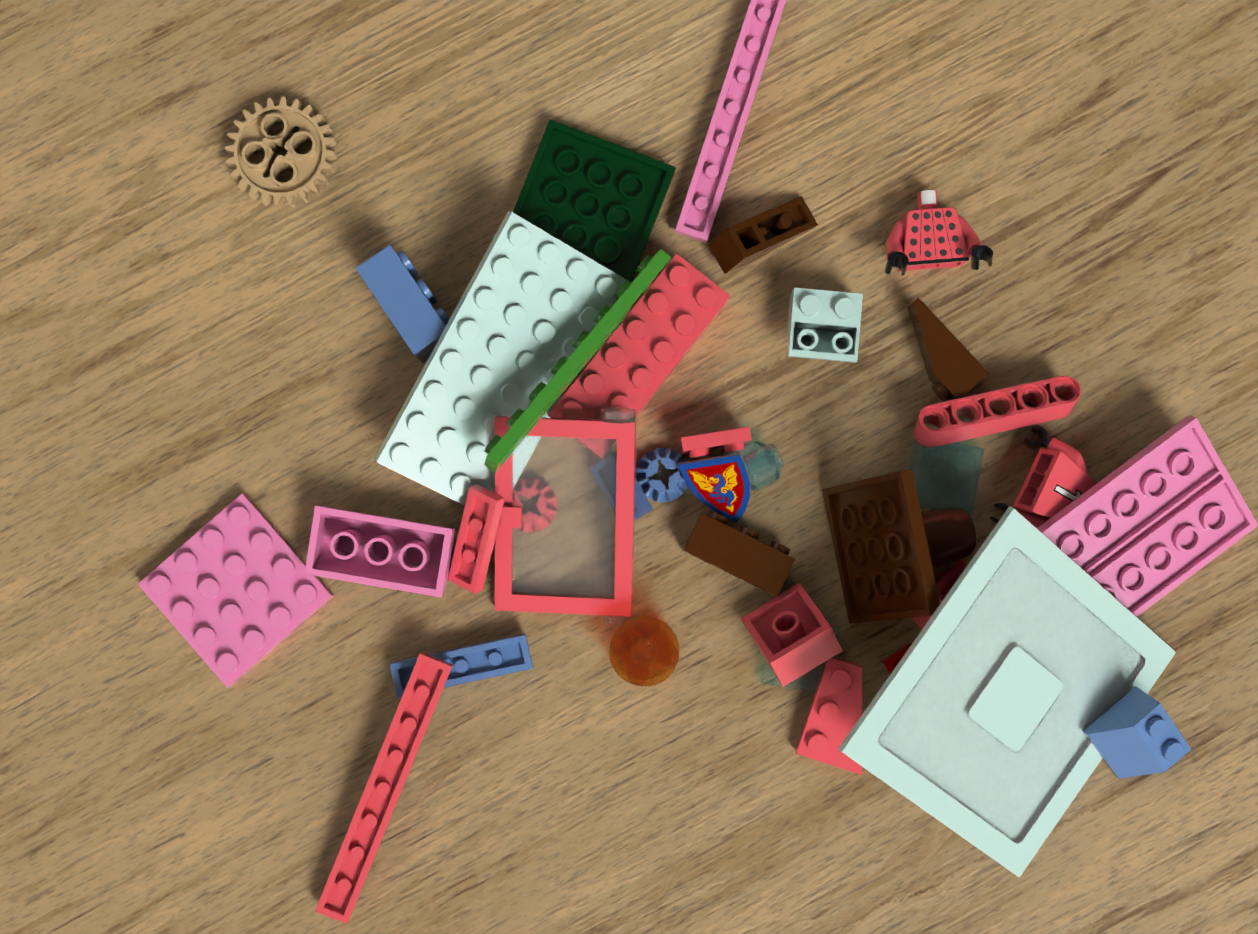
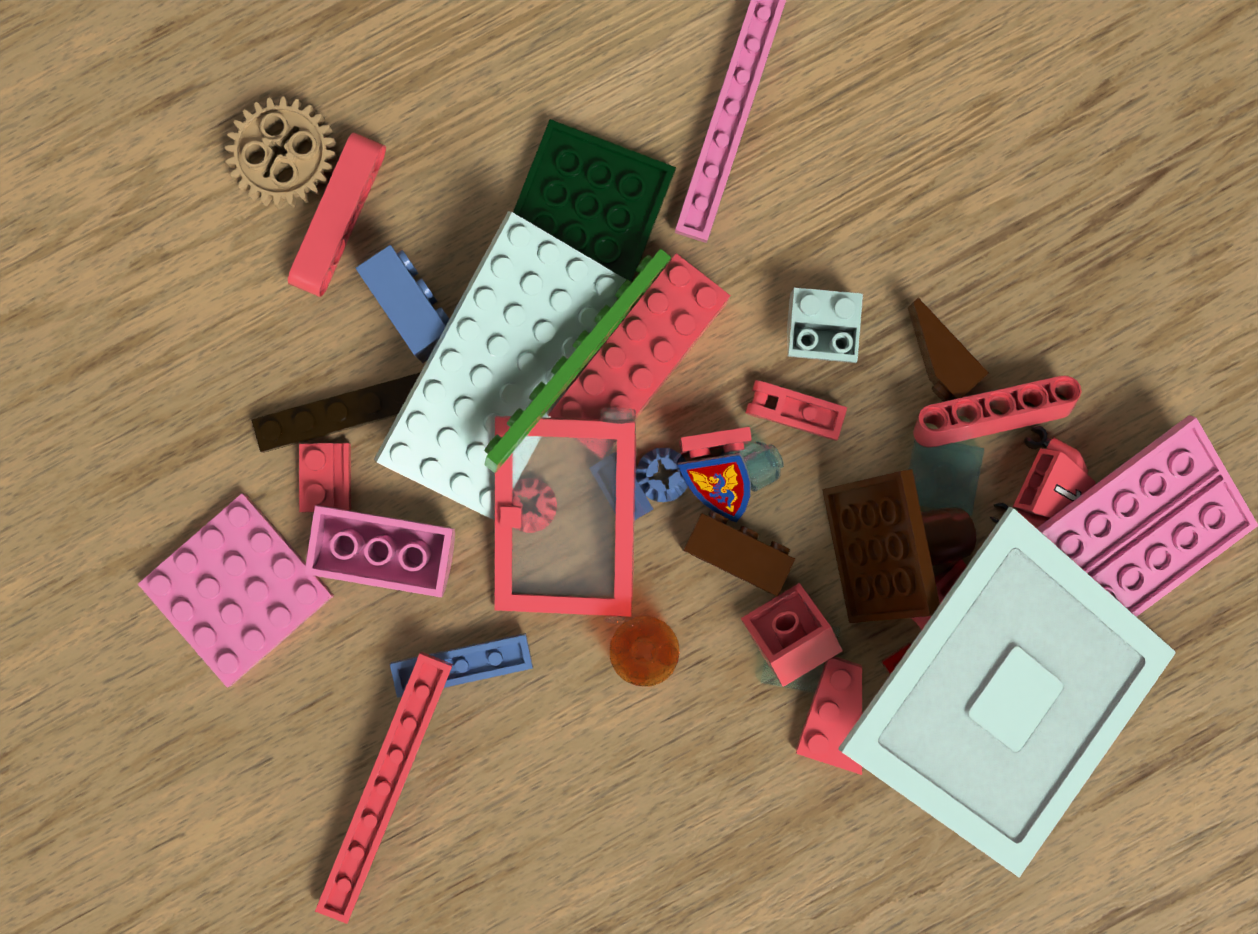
(324, 476): none -> coral plate
(332, 414): none -> dark brown plate
(336, 214): none -> coral beam
(476, 538): coral plate -> none
(761, 234): reddish brown slope -> none
(797, 410): none -> coral plate
(933, 239): coral torso -> none
(1137, 736): medium blue slope -> none

